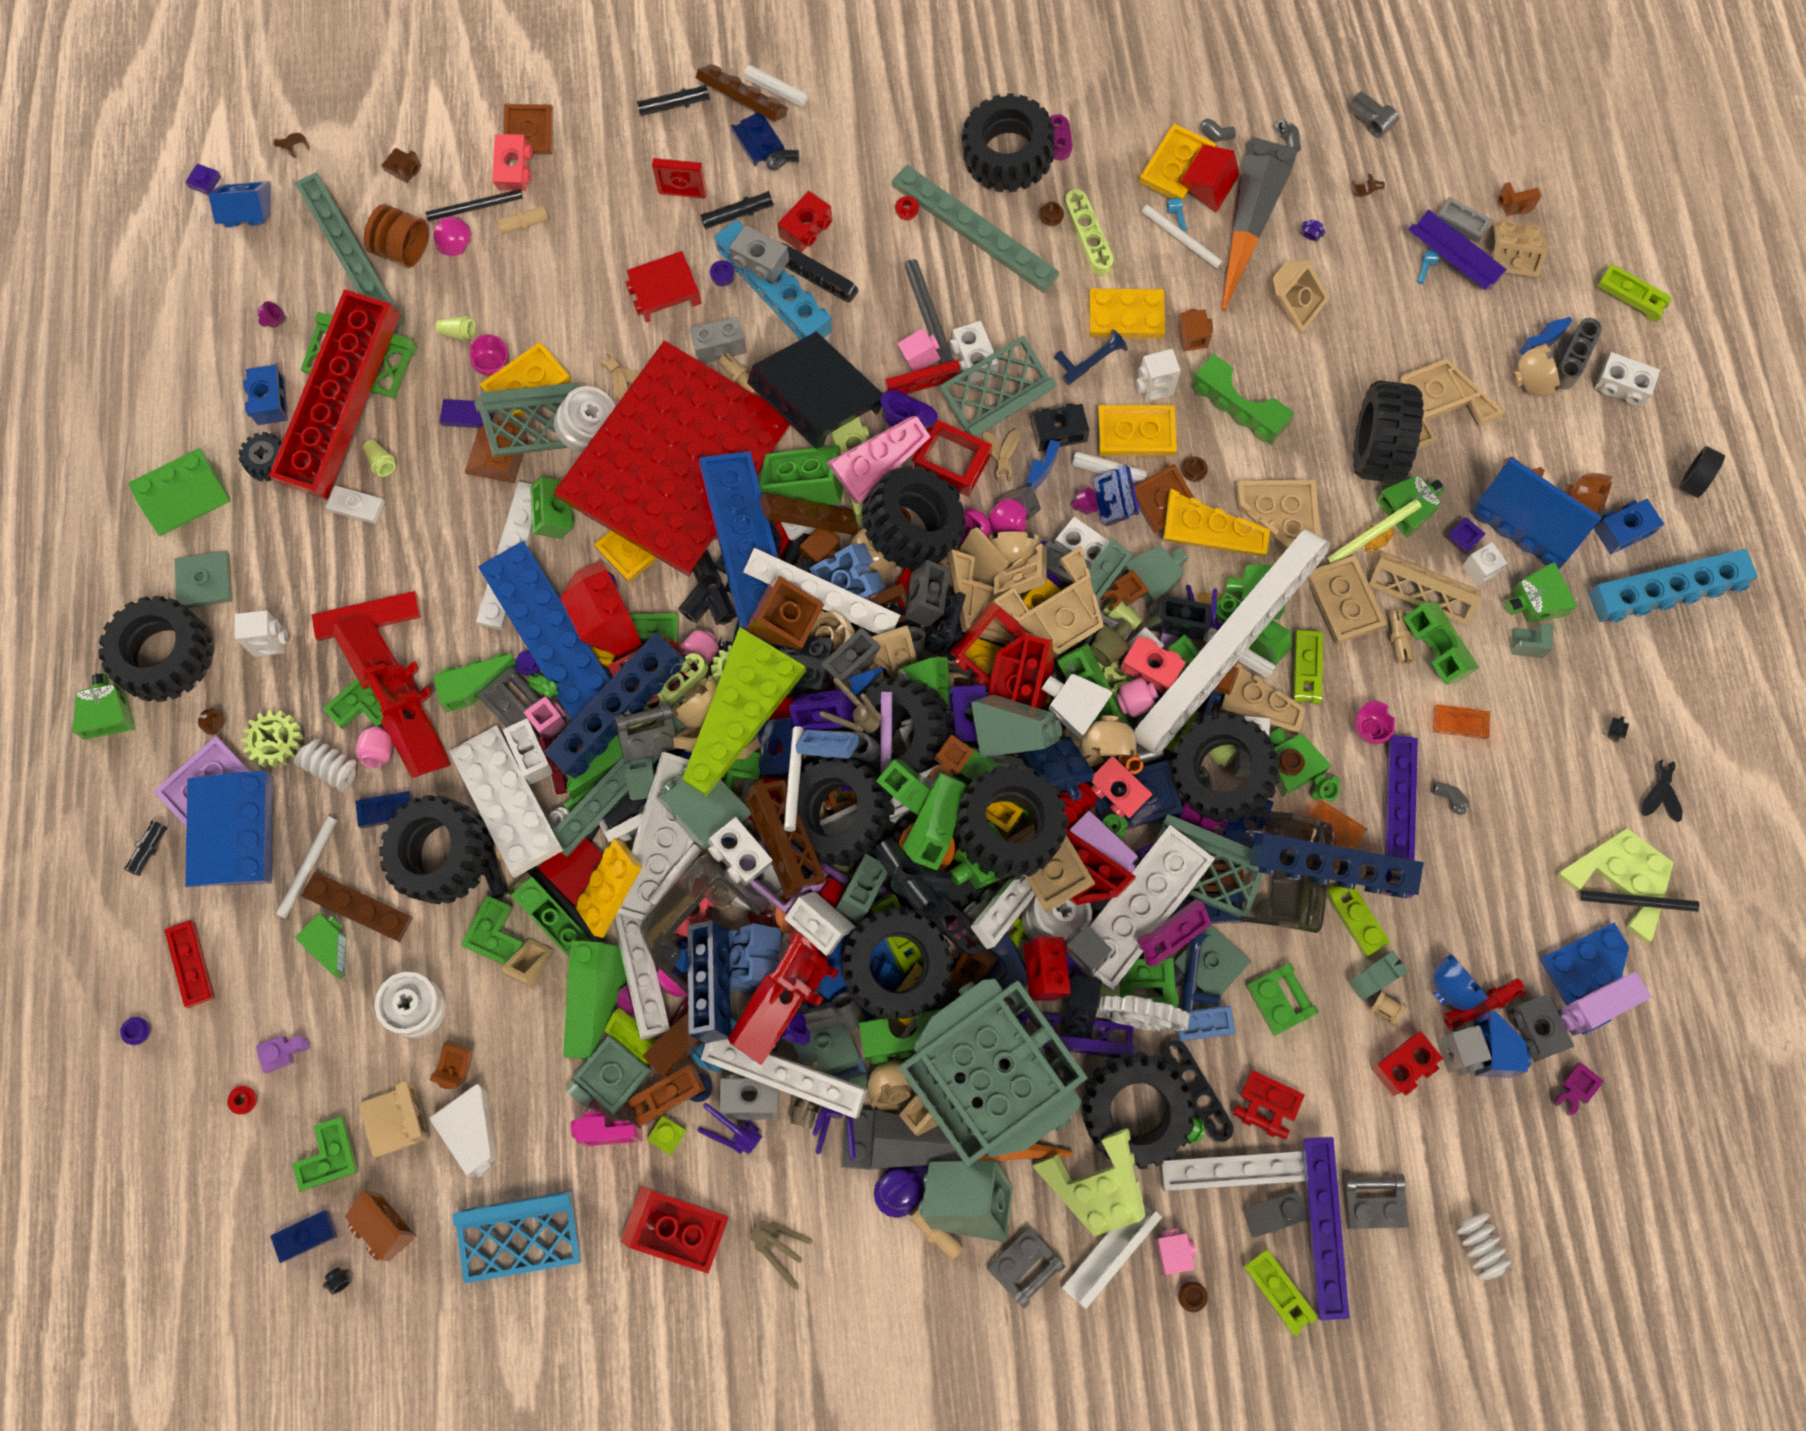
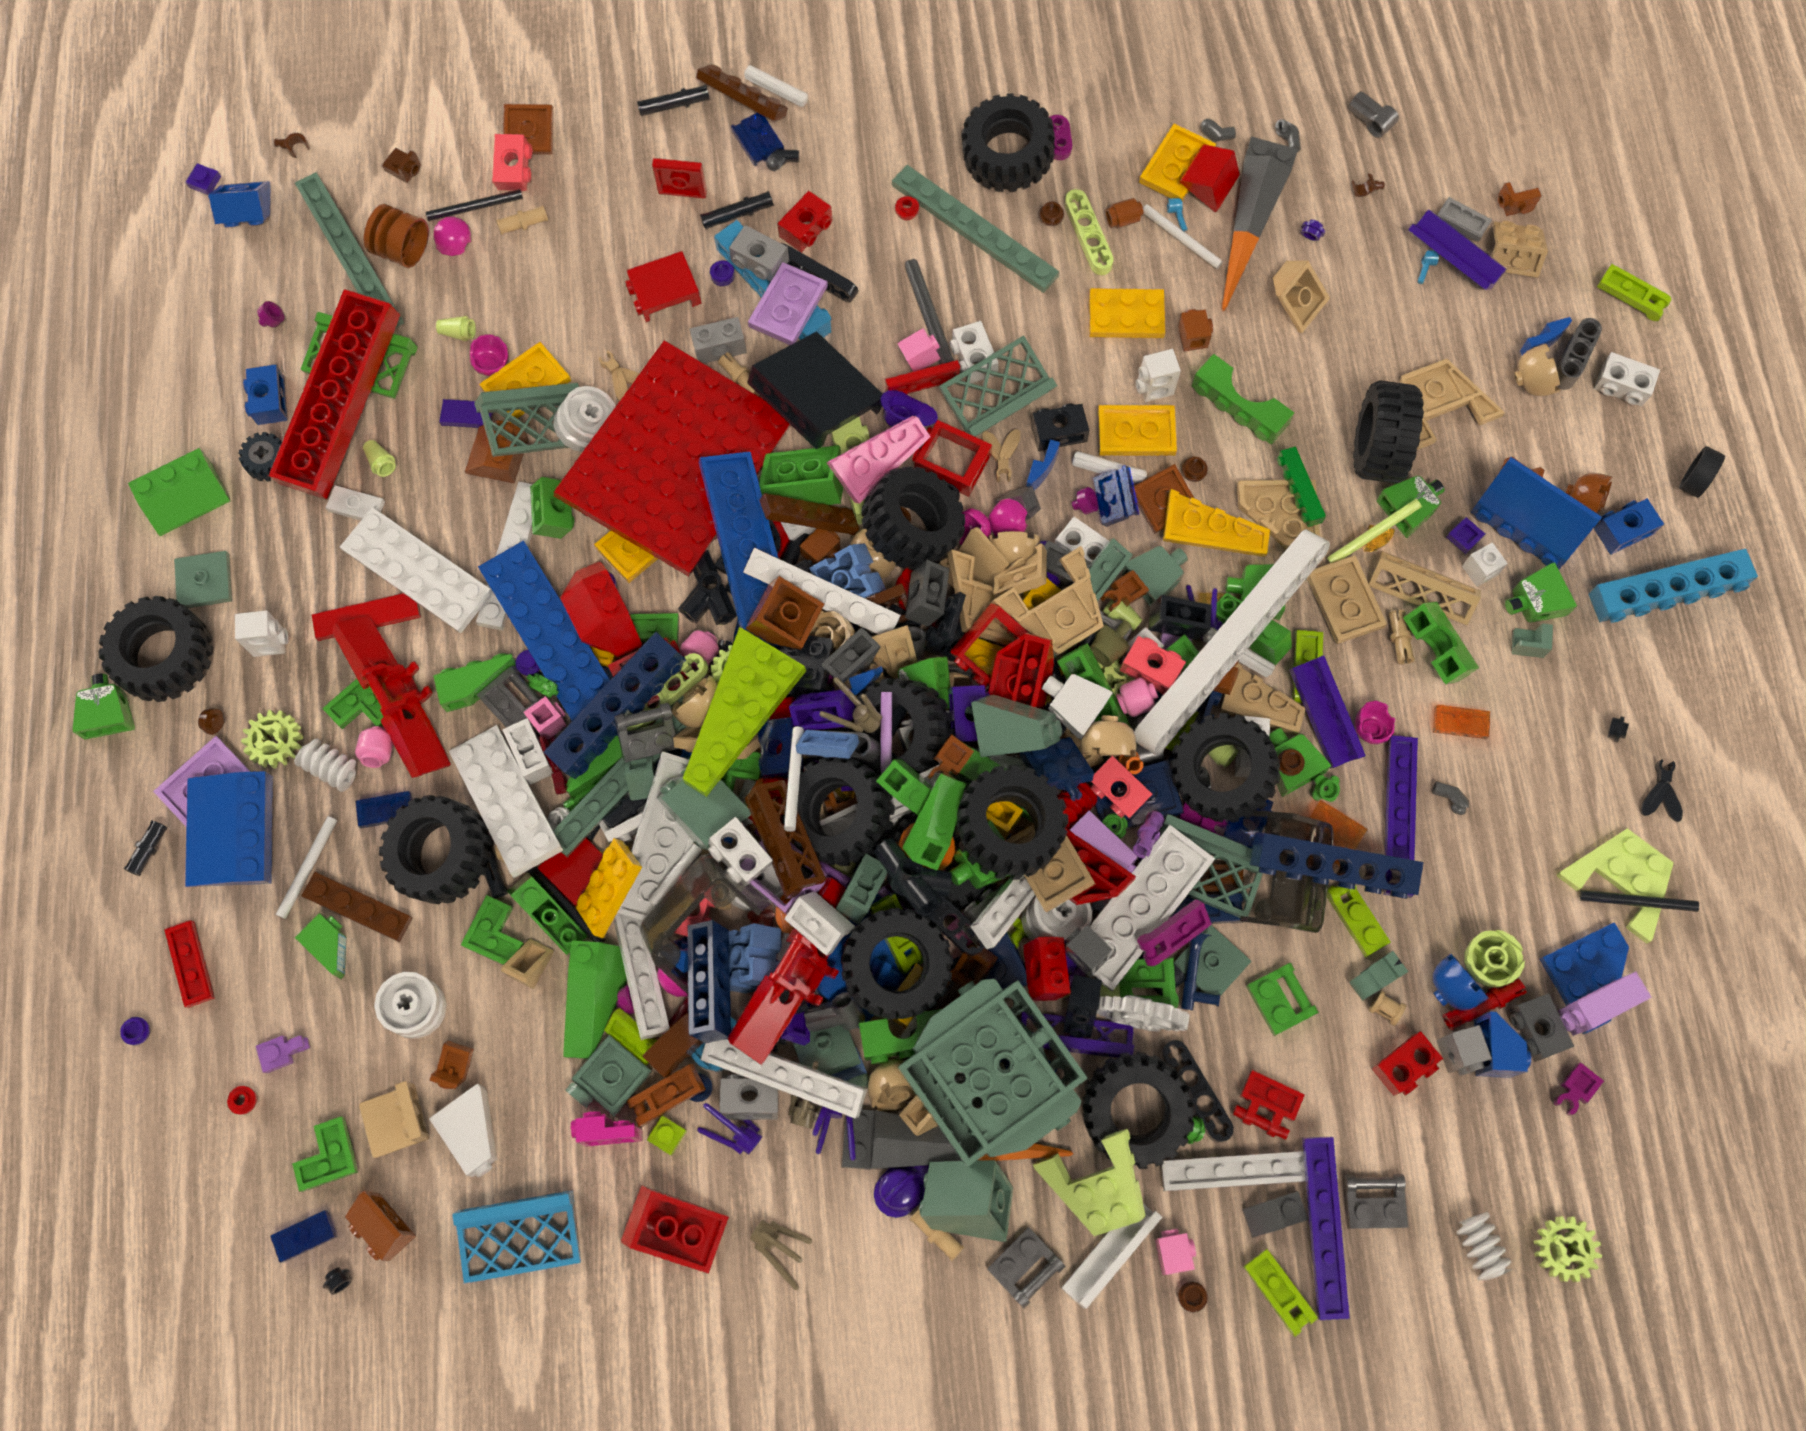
(416, 570): none -> white plate
(787, 304): none -> lavender plate
(1074, 372): dark blue piece -> none
(1124, 213): none -> dark orange brick
(1148, 834): none -> medium lavender pin
(1208, 1024): medium blue plate -> none
(1301, 487): none -> green piece
(1327, 712): none -> dark purple fence
(1494, 958): none -> yellowish green cylinder
(1579, 1255): none -> yellowish green gear

